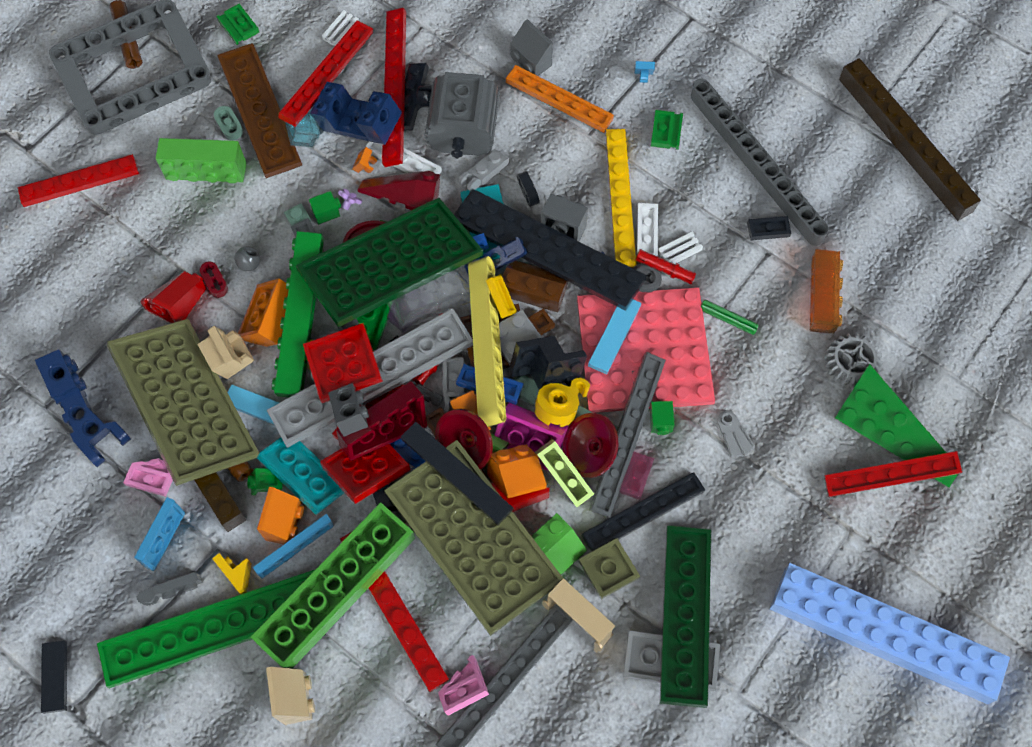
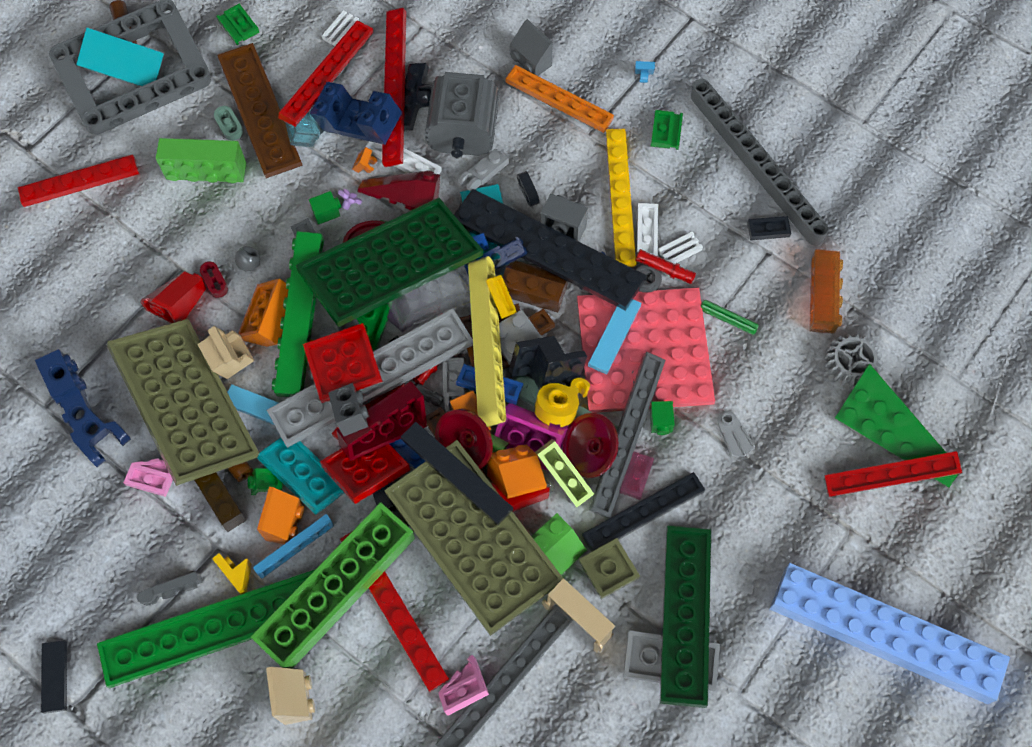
(119, 58): none -> teal tile
(160, 534): dark azure tile -> none
(296, 214): sand green plate -> none
(909, 140): dark brown brick -> none

